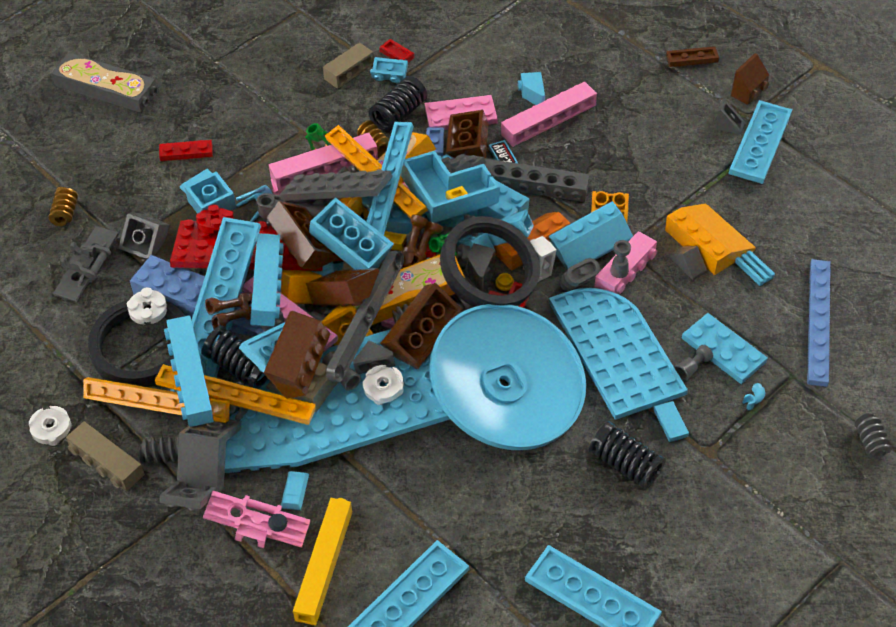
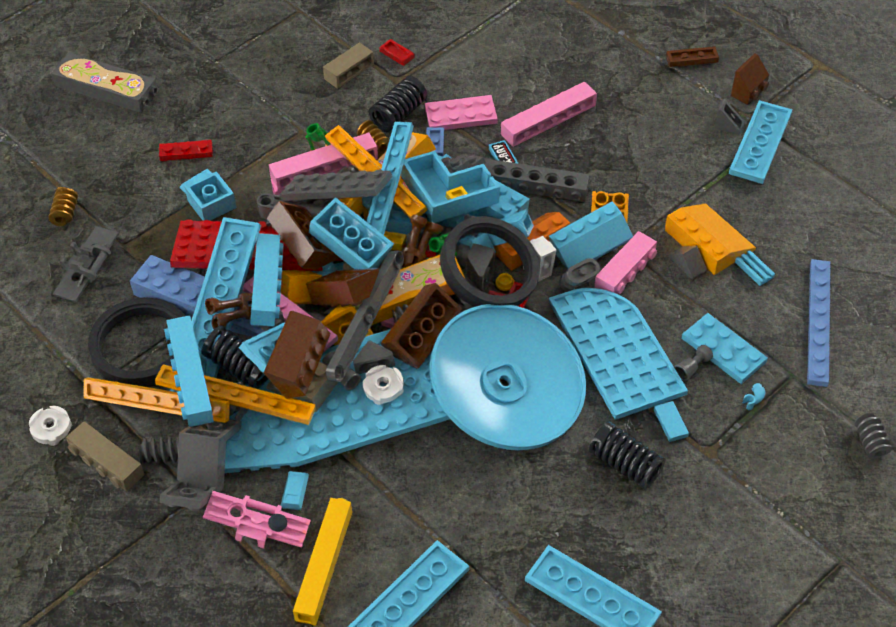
(143, 235): dark grey slope -> none
(147, 297): white plate -> none
(211, 218): red plate -> none
(253, 195): medium azure plant -> none
(389, 69): medium azure bracket -> none
(467, 134): reddish brown slope -> none
(532, 87): medium azure slope -> none
(620, 263): dark grey piece -> none

